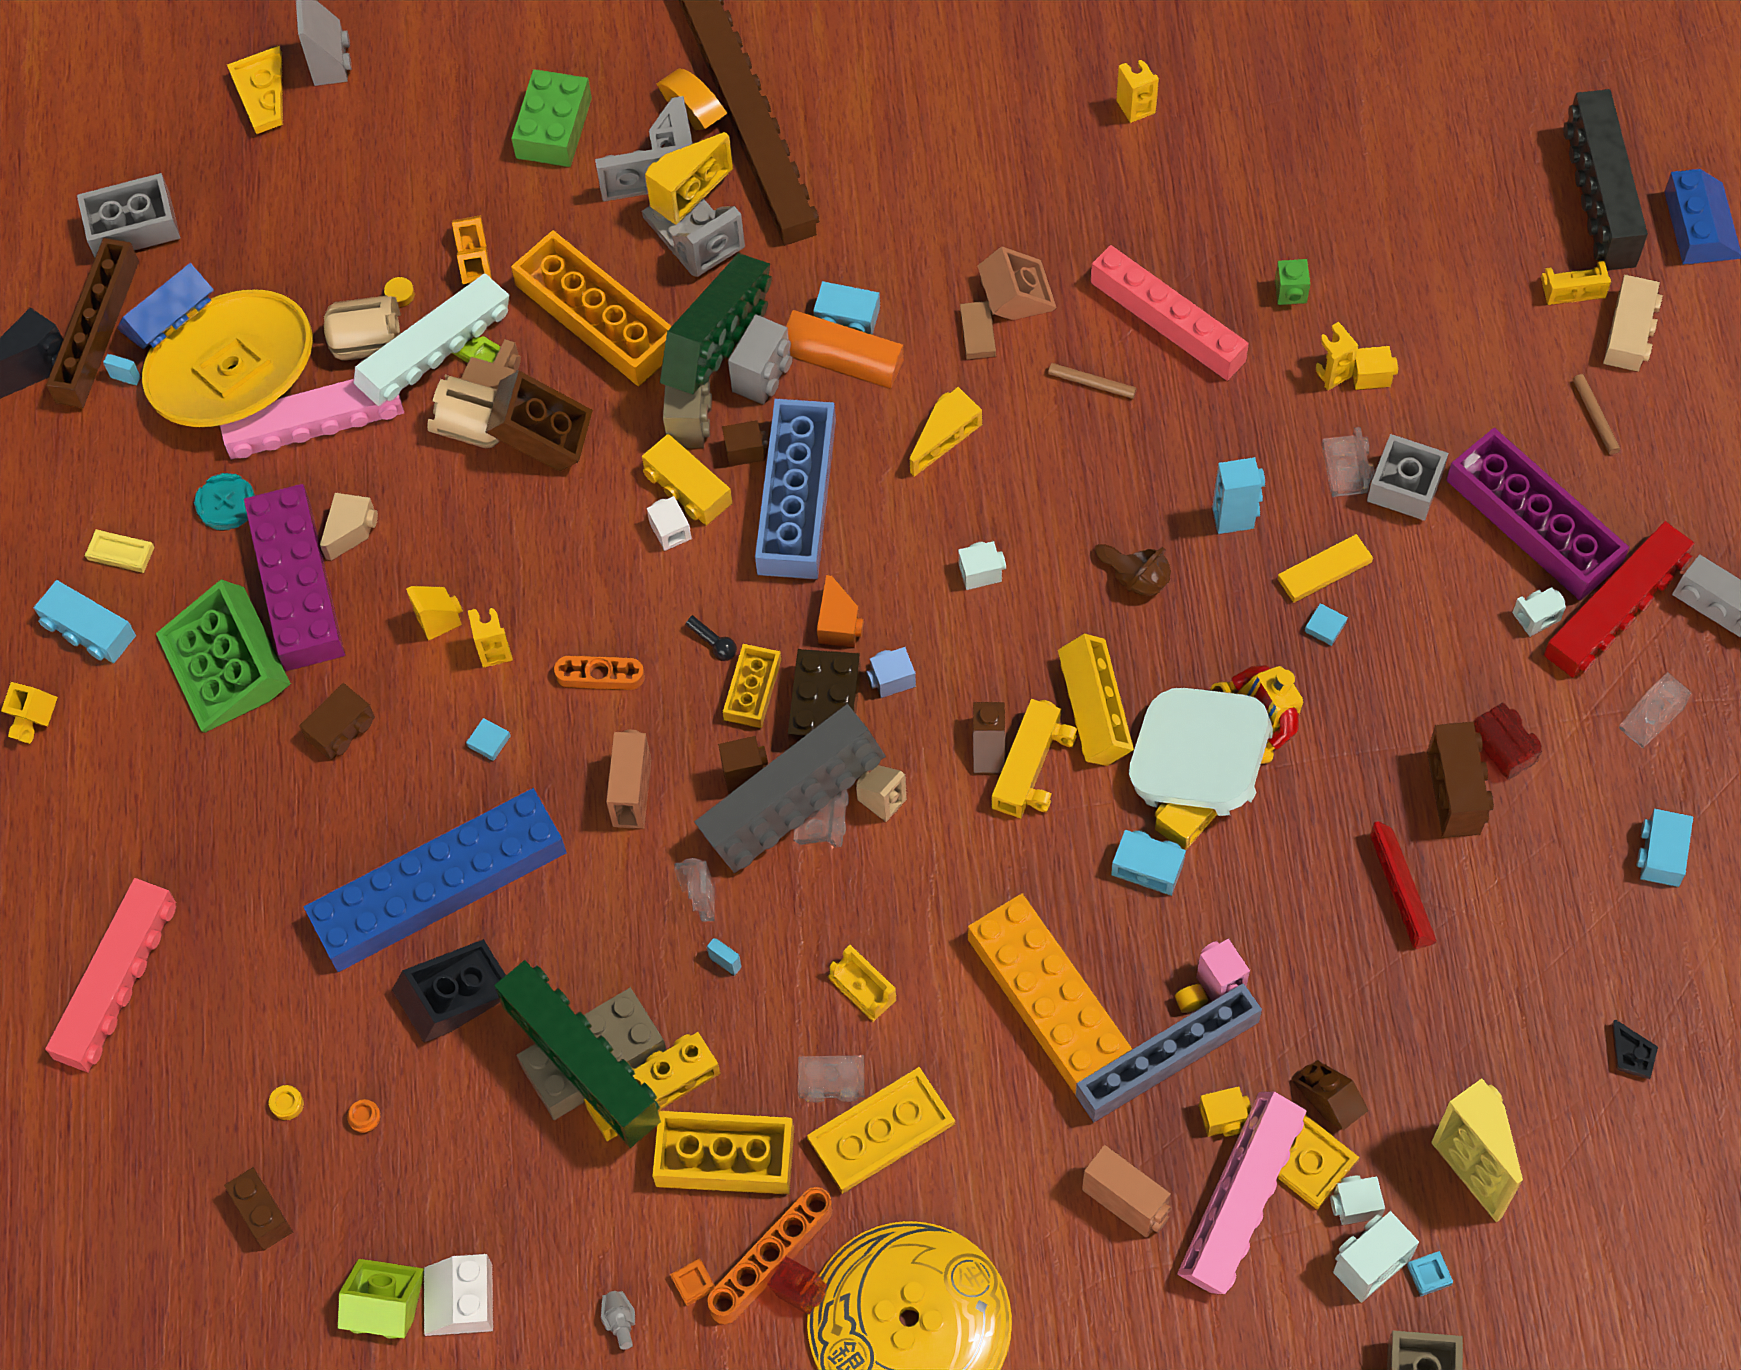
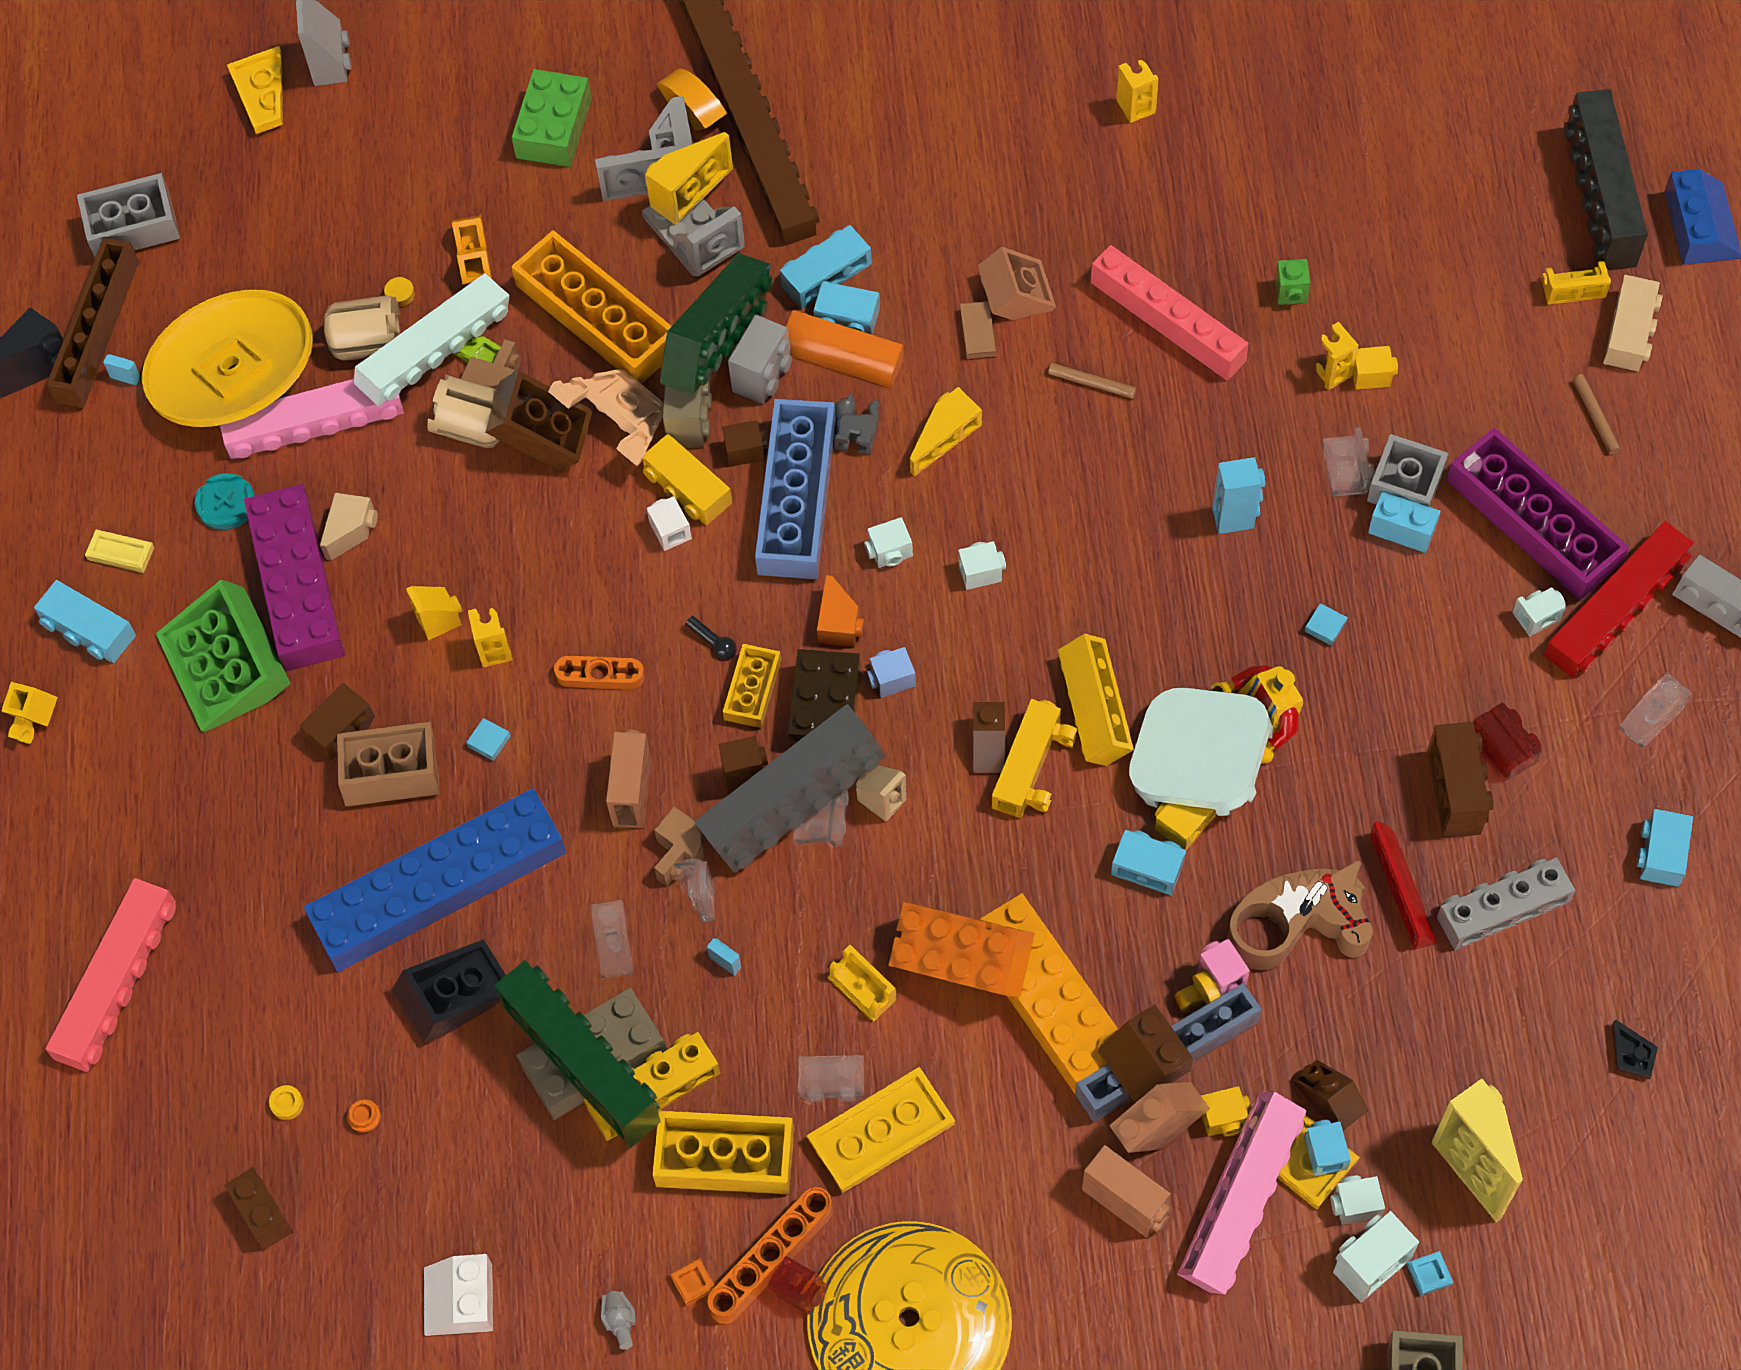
(166, 308): slope -> none
(380, 1298): lime slope -> none
(387, 764): none -> medium nougat slope
(612, 938): none -> clear slope
(623, 400): none -> light nougat wing
(682, 839): none -> medium nougat brick
(830, 262): none -> medium azure brick
(855, 427): none -> dark grey animal
(889, 543): none -> light aqua brick
(962, 949): none -> orange piece
(1140, 572): reddish brown piece -> none
(1146, 1054): none -> reddish brown slope
(1159, 1117): none -> nougat brick
(1206, 986): none -> yellow tile
(1301, 901): none -> medium nougat animal
(1325, 568): yellow tile -> none
(1327, 1147): none -> medium azure brick
(1404, 521): none -> medium azure brick
(1505, 903): none -> light grey brick

